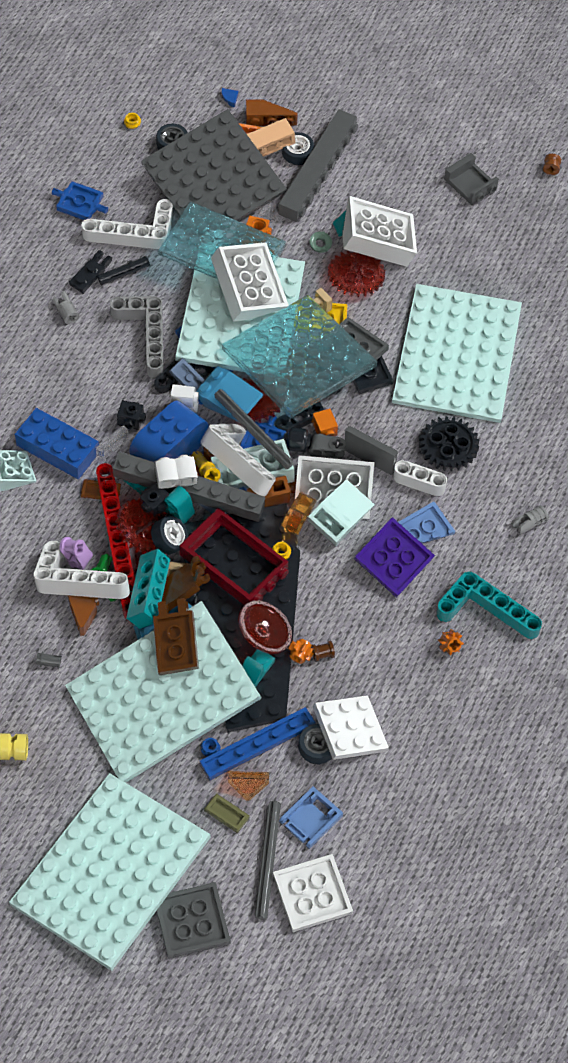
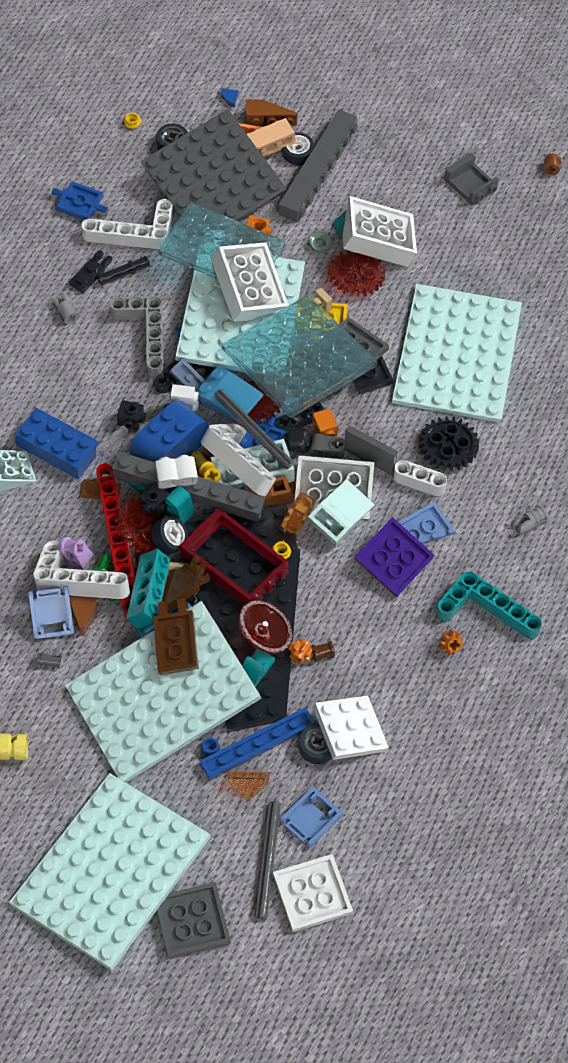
(51, 608): none -> medium blue container
(227, 813): olive tile -> none

